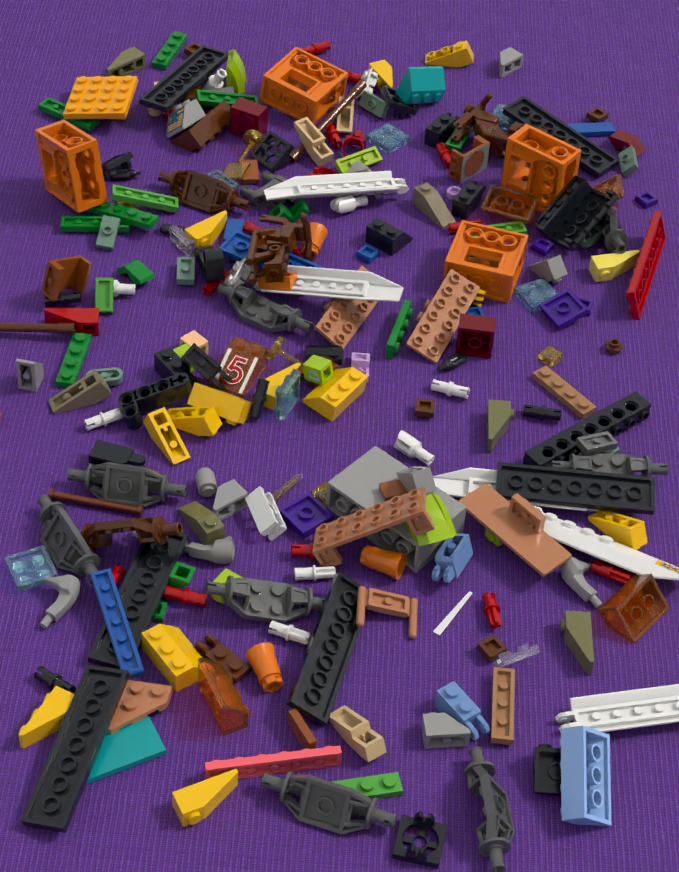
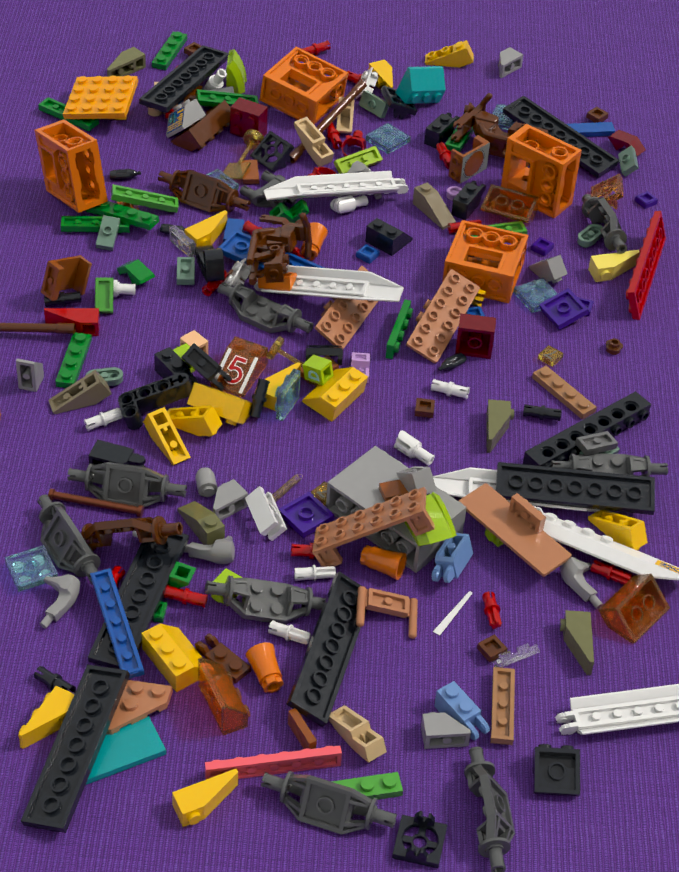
(122, 160): black piece -> none
(574, 213): black slope -> none
(585, 776): light blue slope -> none

